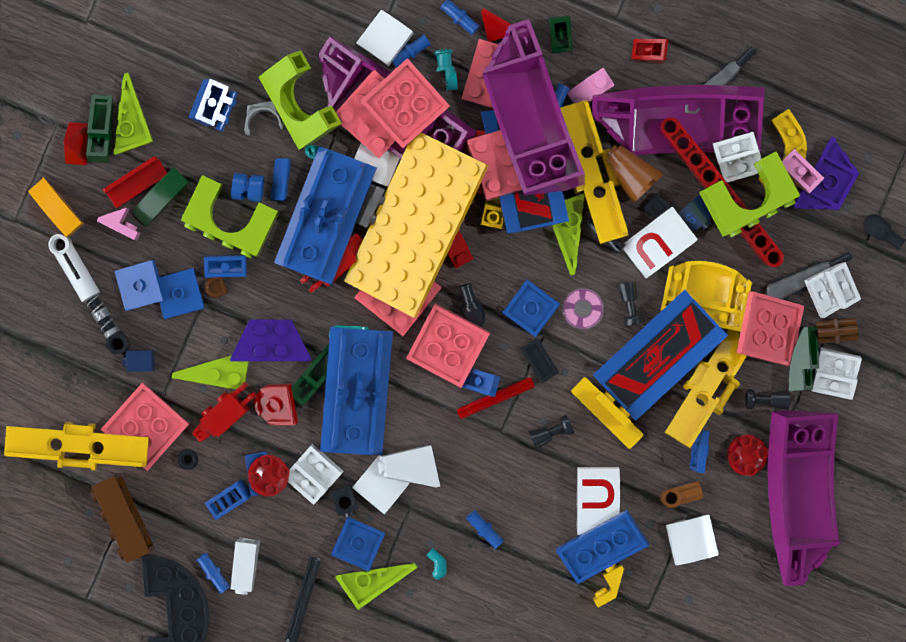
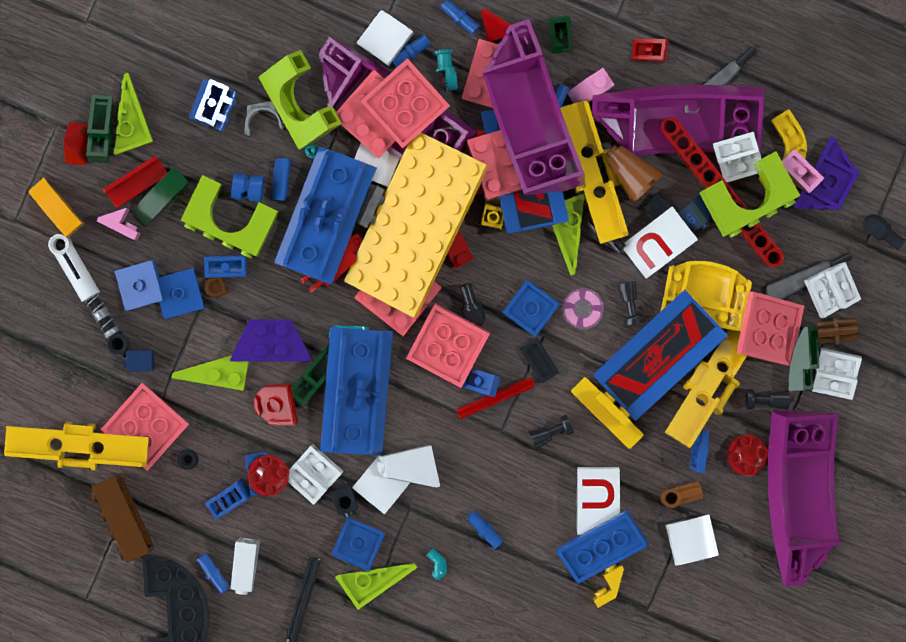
(223, 415): red hinge -> none

